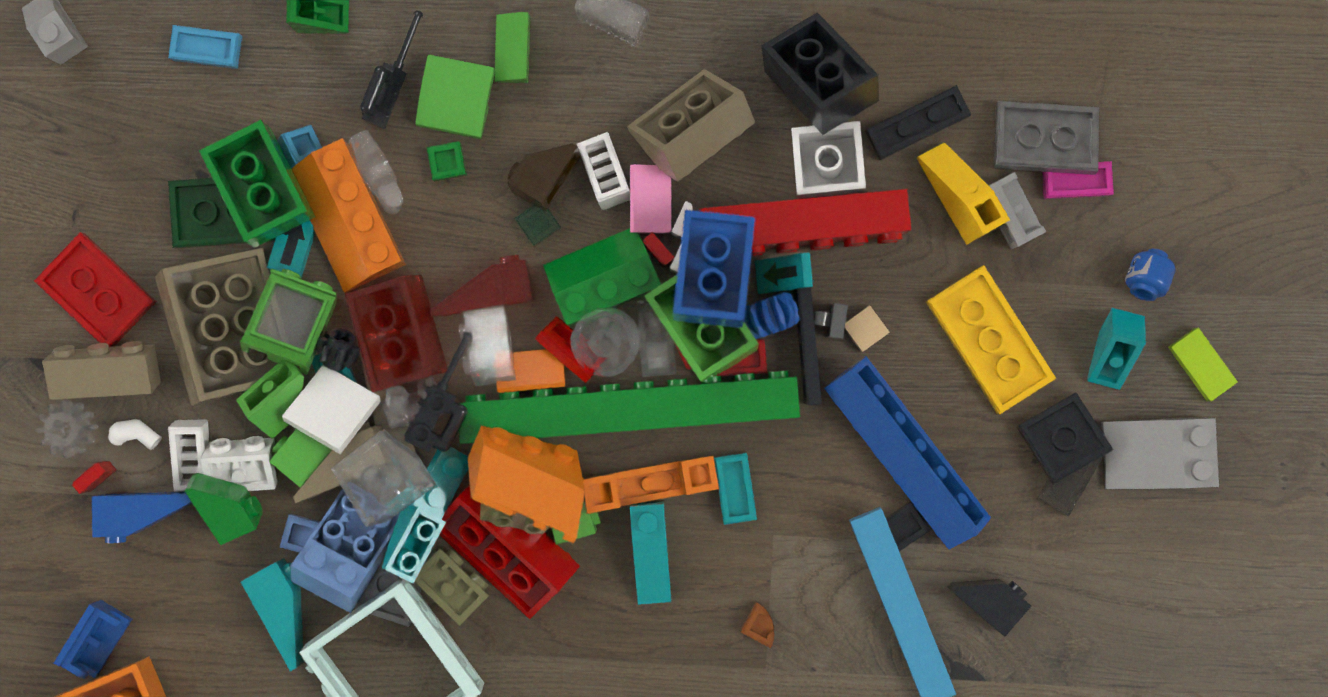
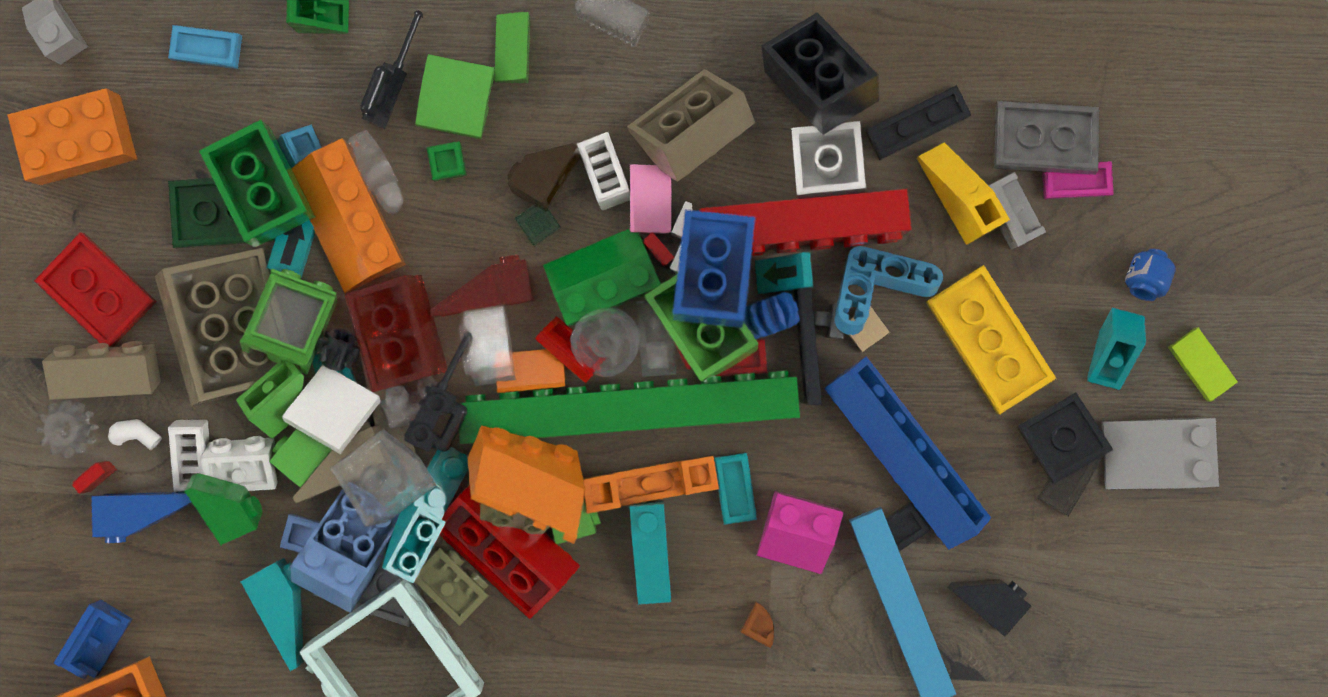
(72, 137): none -> orange brick
(799, 532): none -> dark pink slope
(867, 277): none -> dark azure beam

